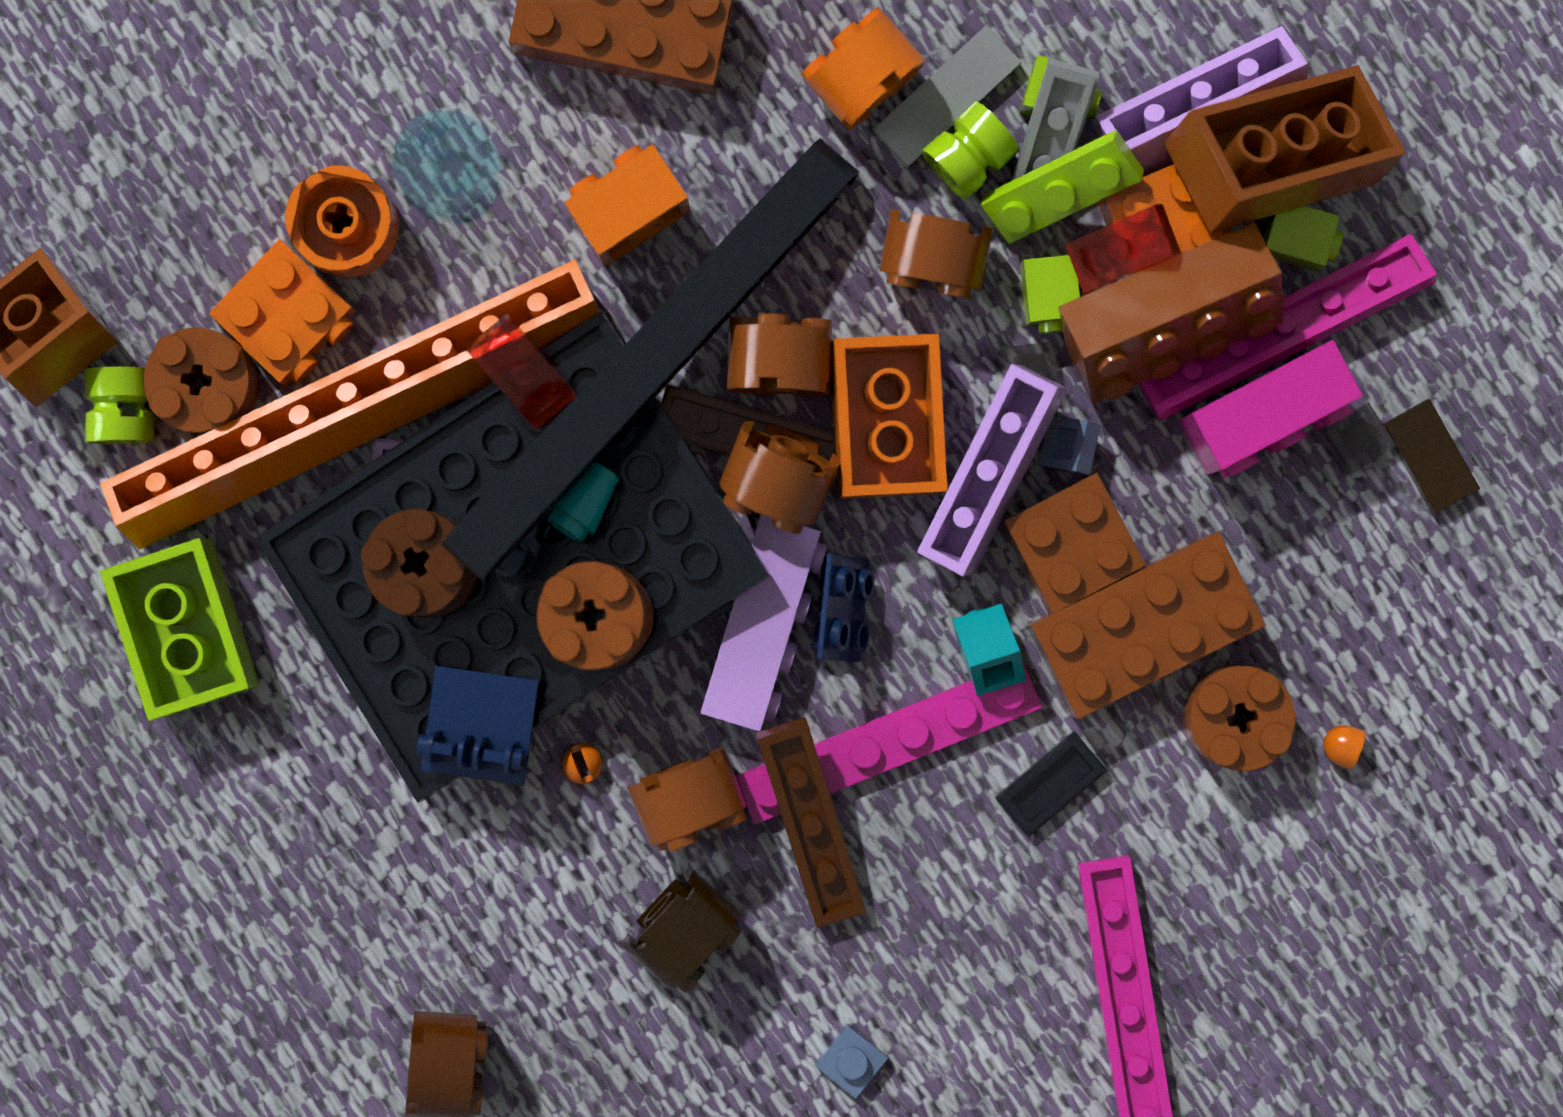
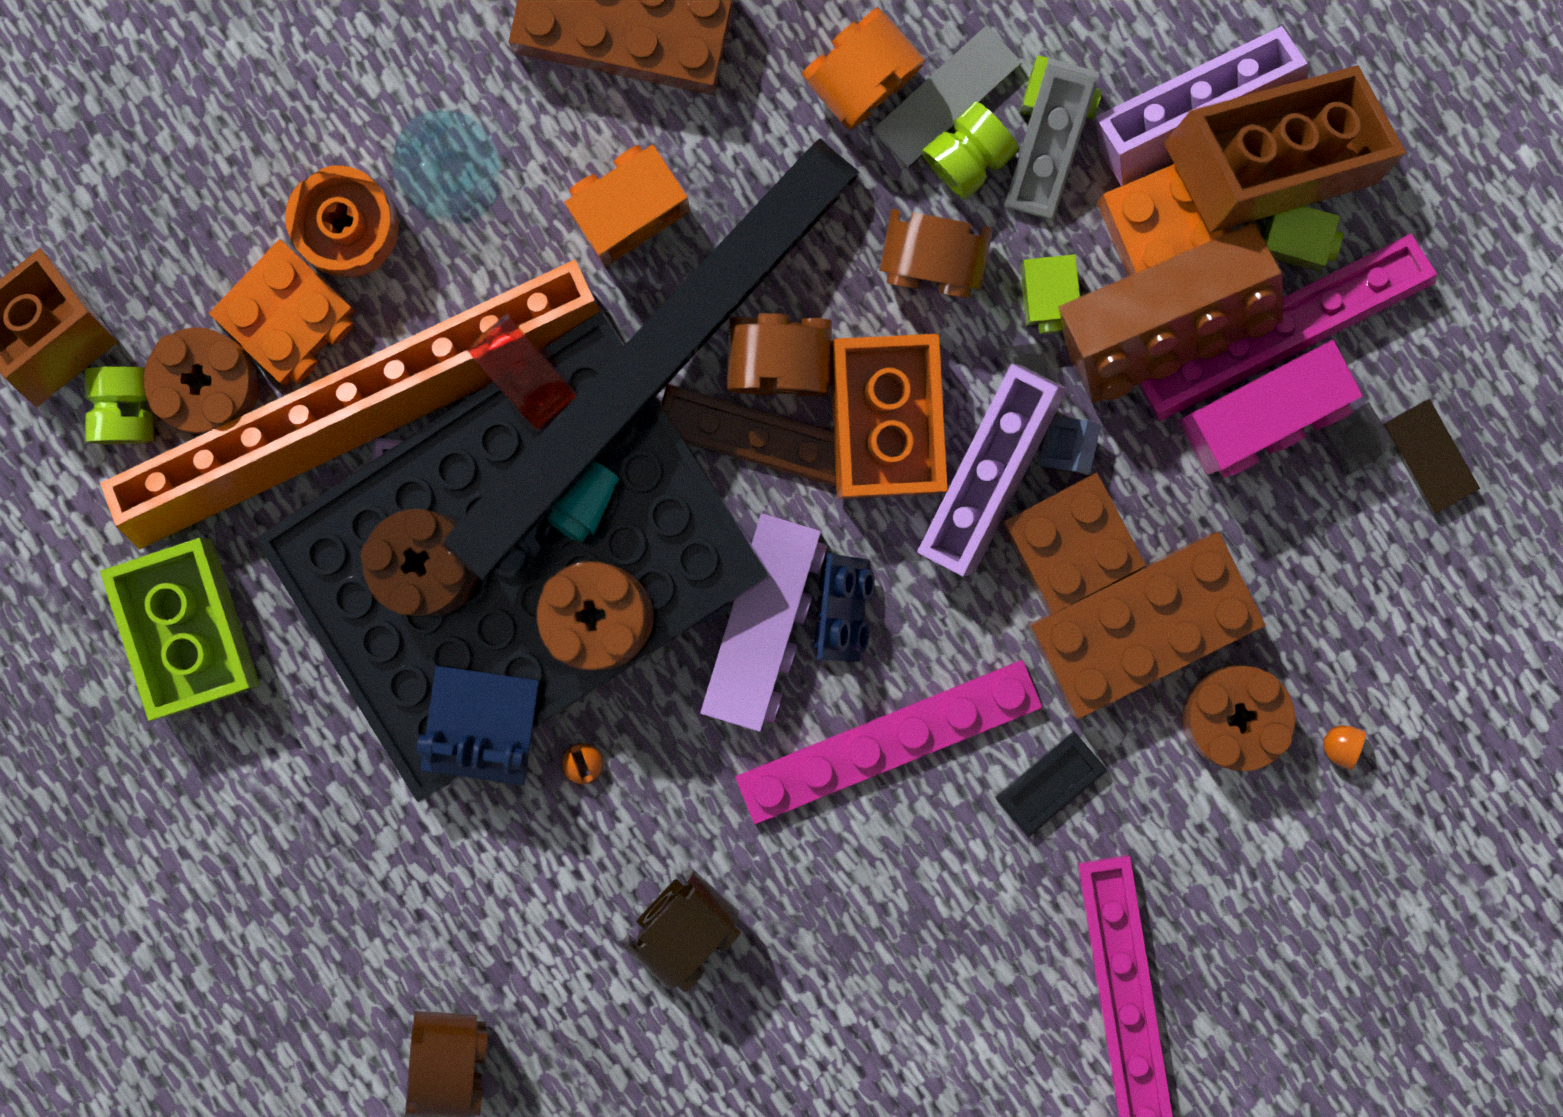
(688, 798): dark orange brick -> none
(778, 476): dark orange brick -> none
(811, 822): reddish brown plate -> none
(851, 1061): sand blue plate -> none
(989, 649): teal brick -> none
(1062, 187): lime plate -> none
(1123, 248): clear red plate -> none

